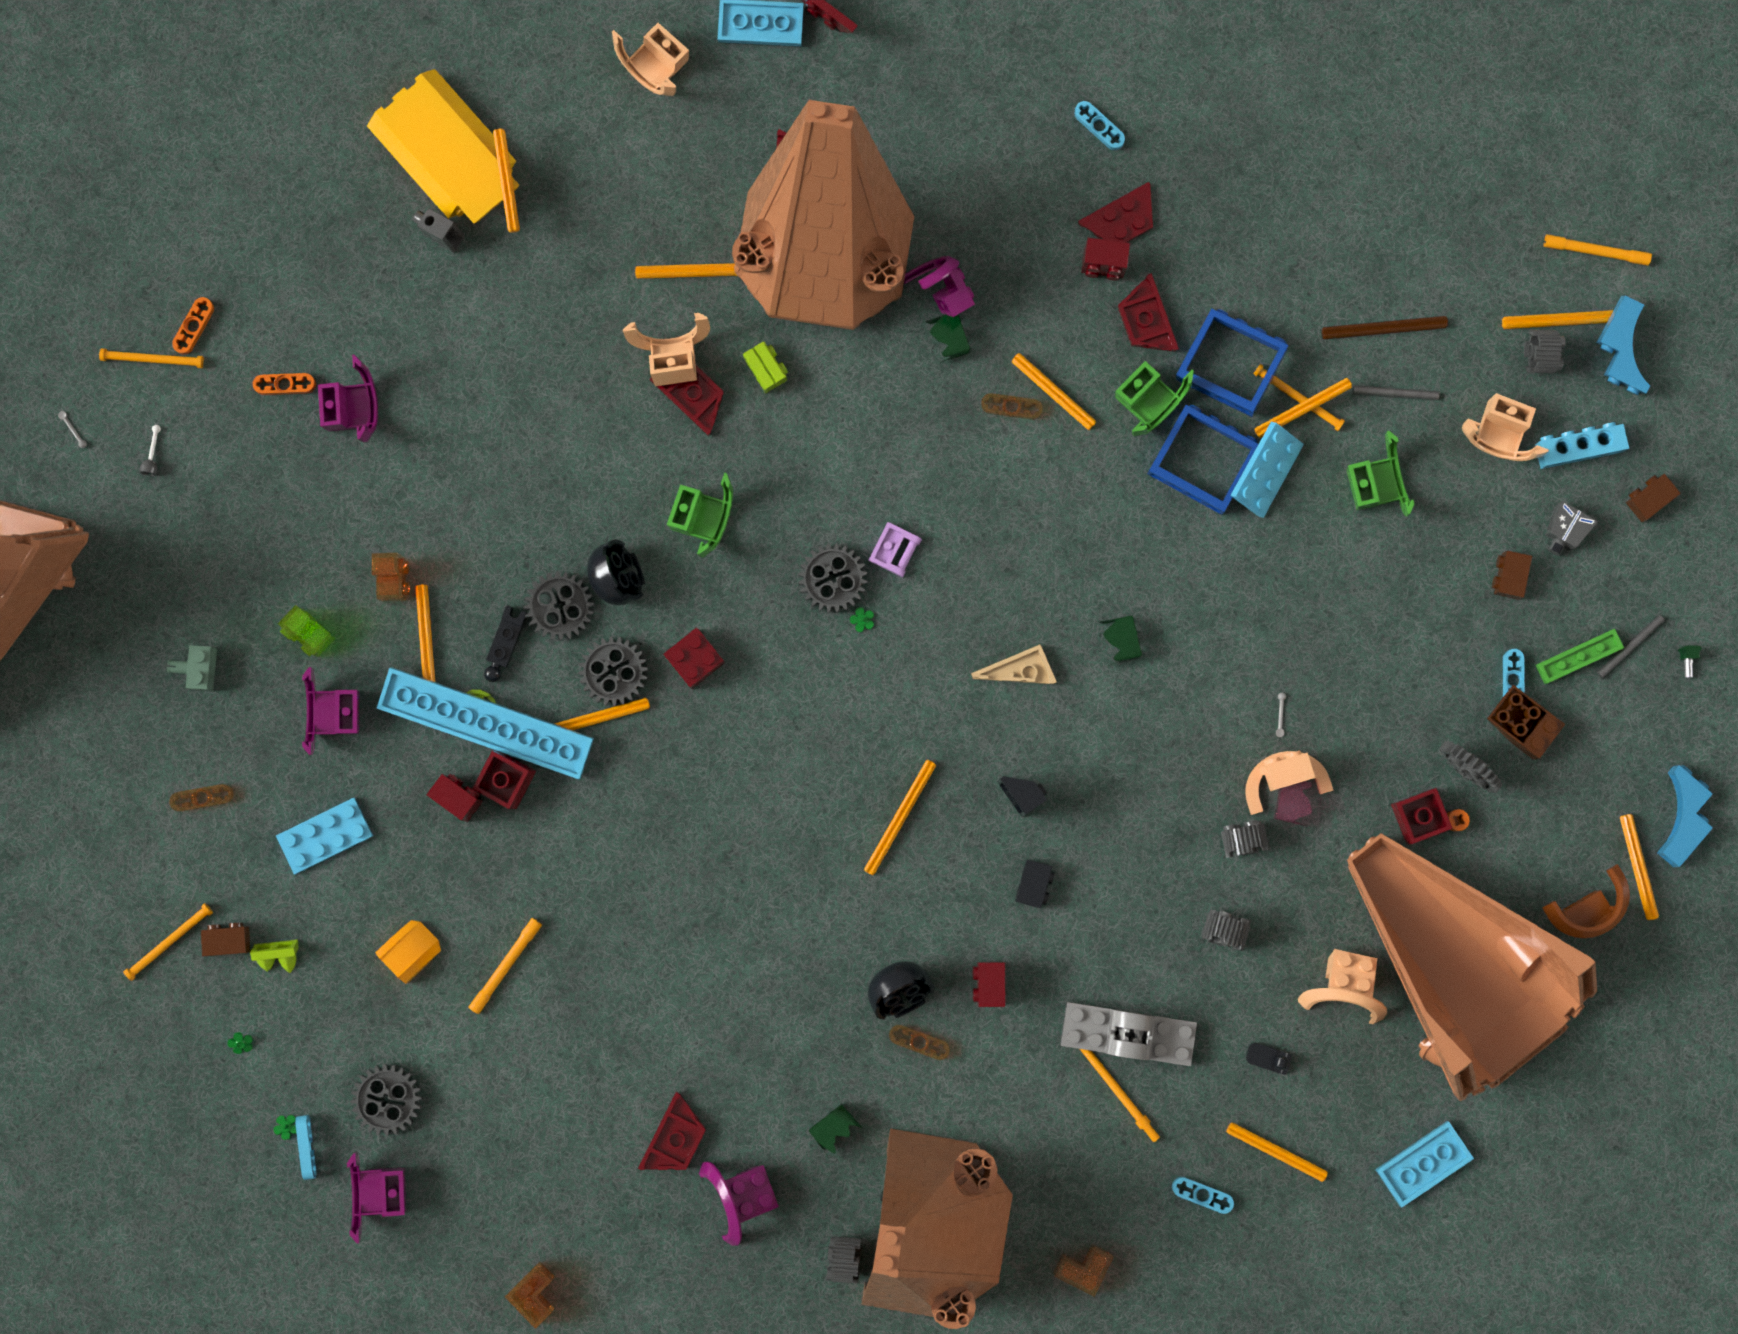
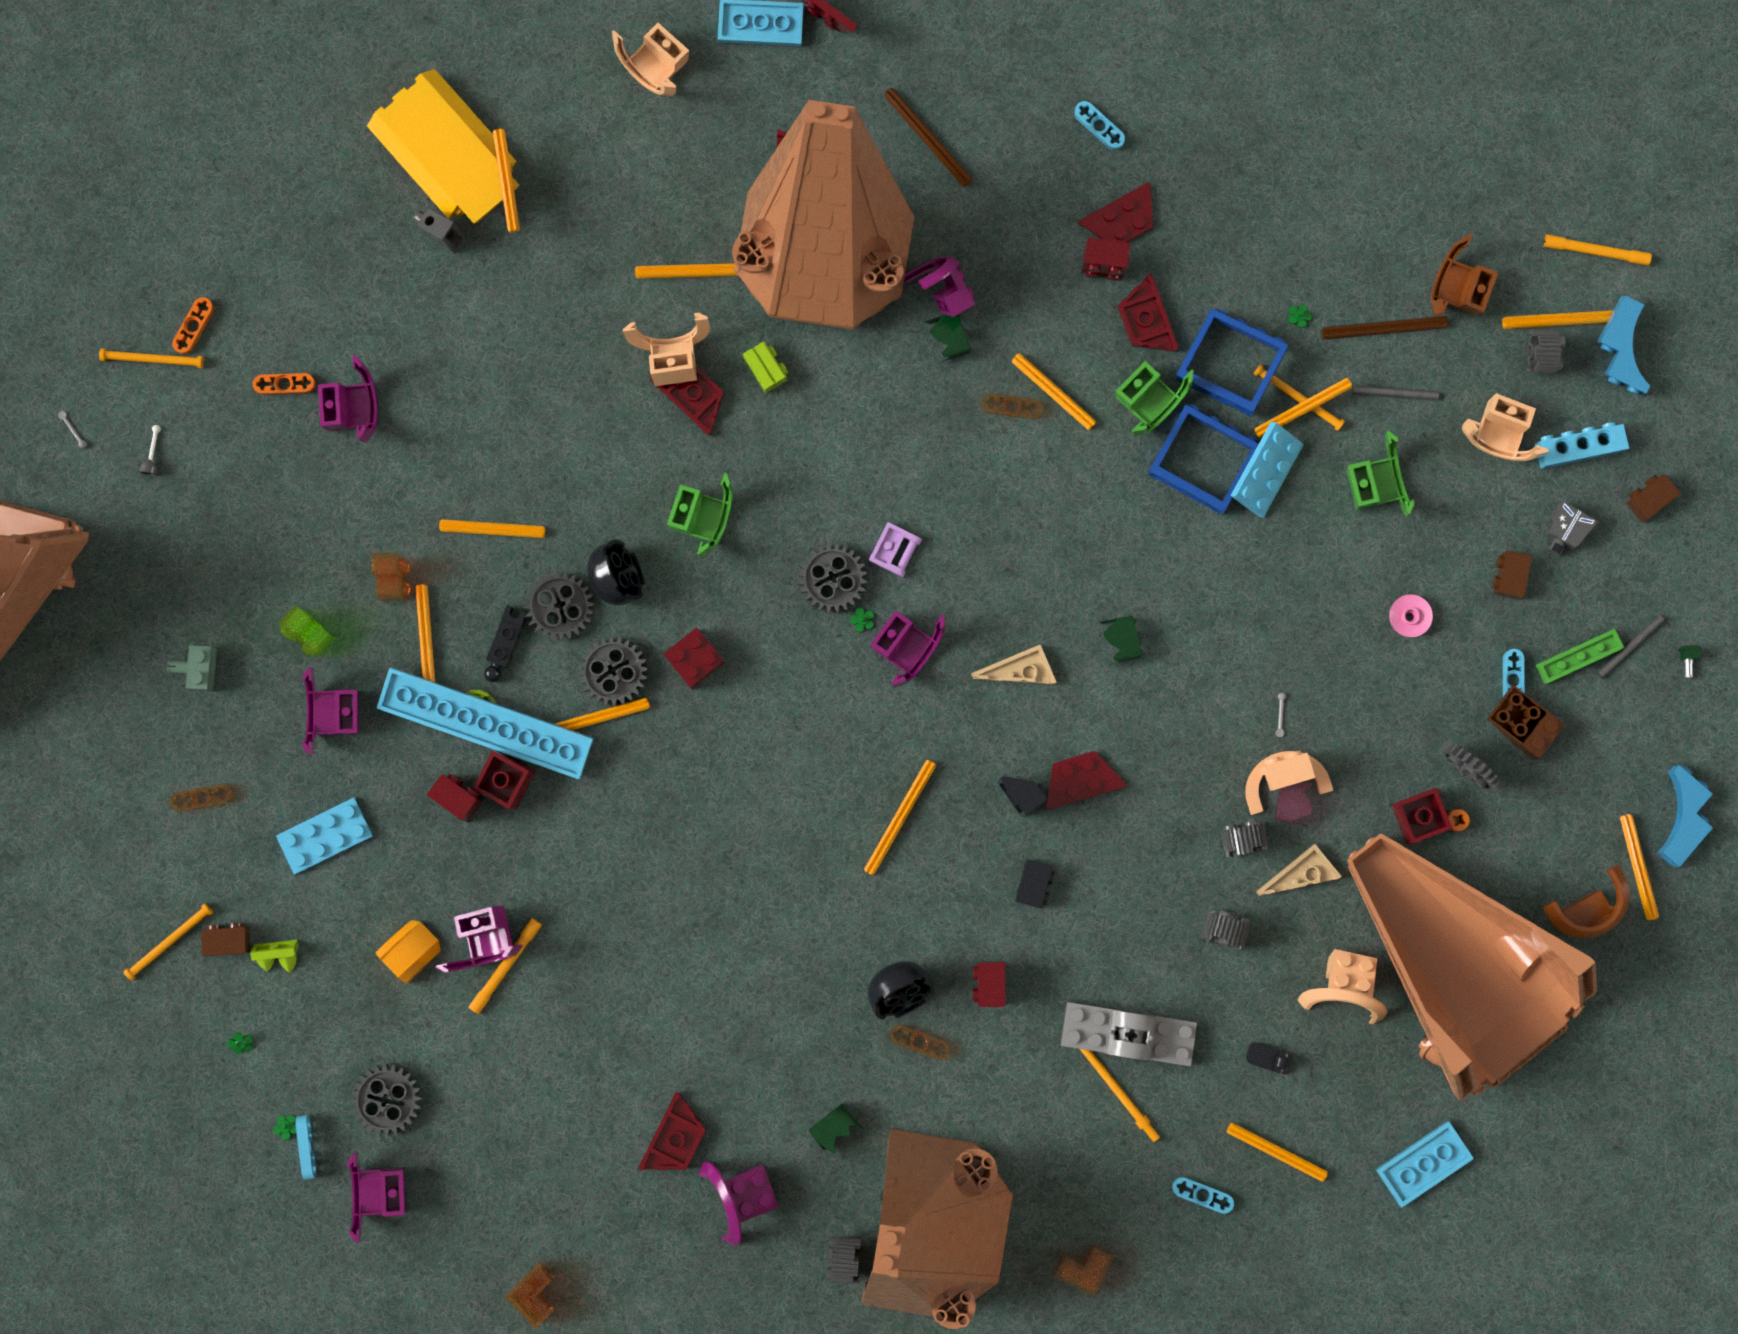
(486, 936): none -> magenta piece
(492, 528): none -> light orange axle
(906, 646): none -> magenta piece
(928, 137): none -> reddish brown axle
(1080, 779): none -> dark red wing
(1299, 315): none -> green plant
(1306, 869): none -> tan wing
(1418, 608): none -> bright pink dish
(1461, 285): none -> dark orange piece

